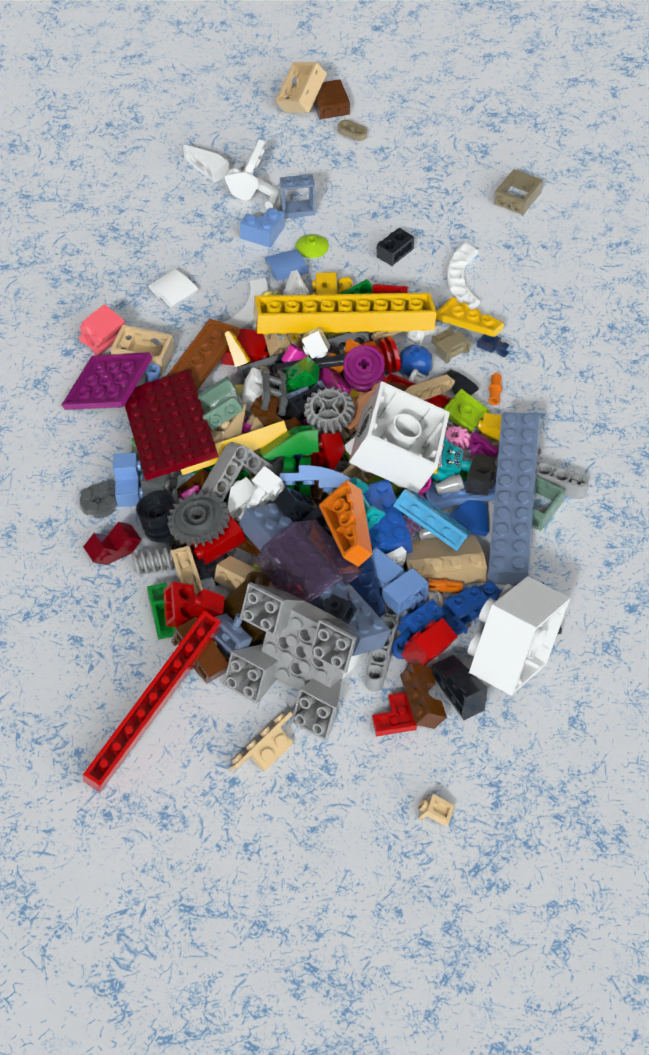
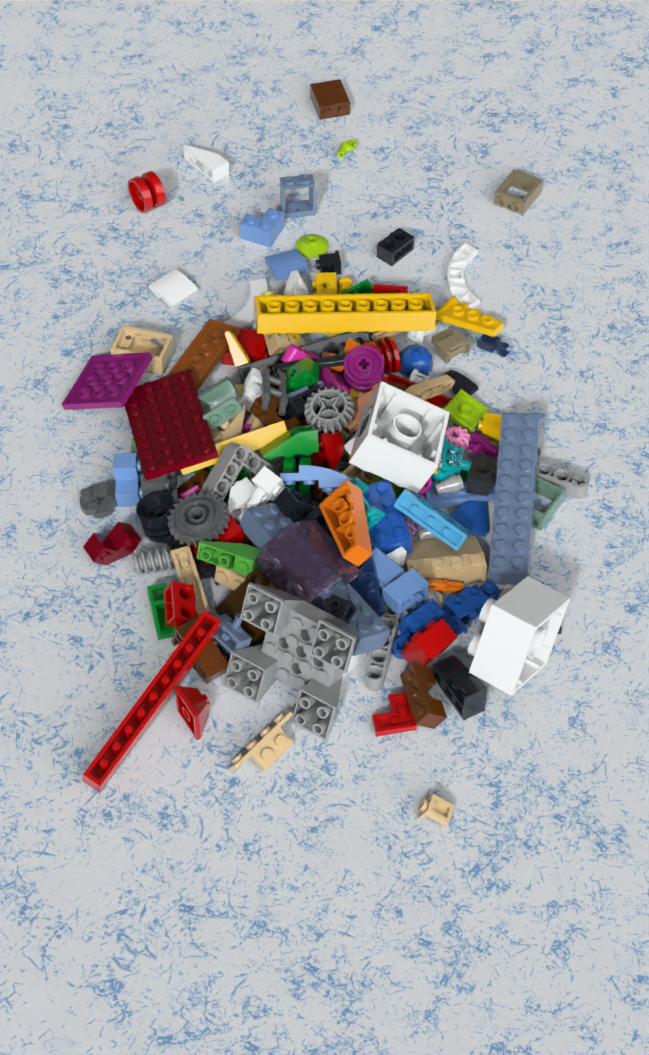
(100, 329): coral piece -> none
(146, 191): none -> red wheel
(152, 372): medium blue bush -> none
(192, 708): none -> red slope
(208, 601): red slope -> none
(231, 556): none -> bright green slope
(244, 184): white plate -> none
(308, 83): tan piece -> none
(315, 343): white brick -> none
(329, 263): none -> black brick
(346, 147): none -> lime arm
(352, 130): dark tan plate -> none
(495, 389): orange axle -> none

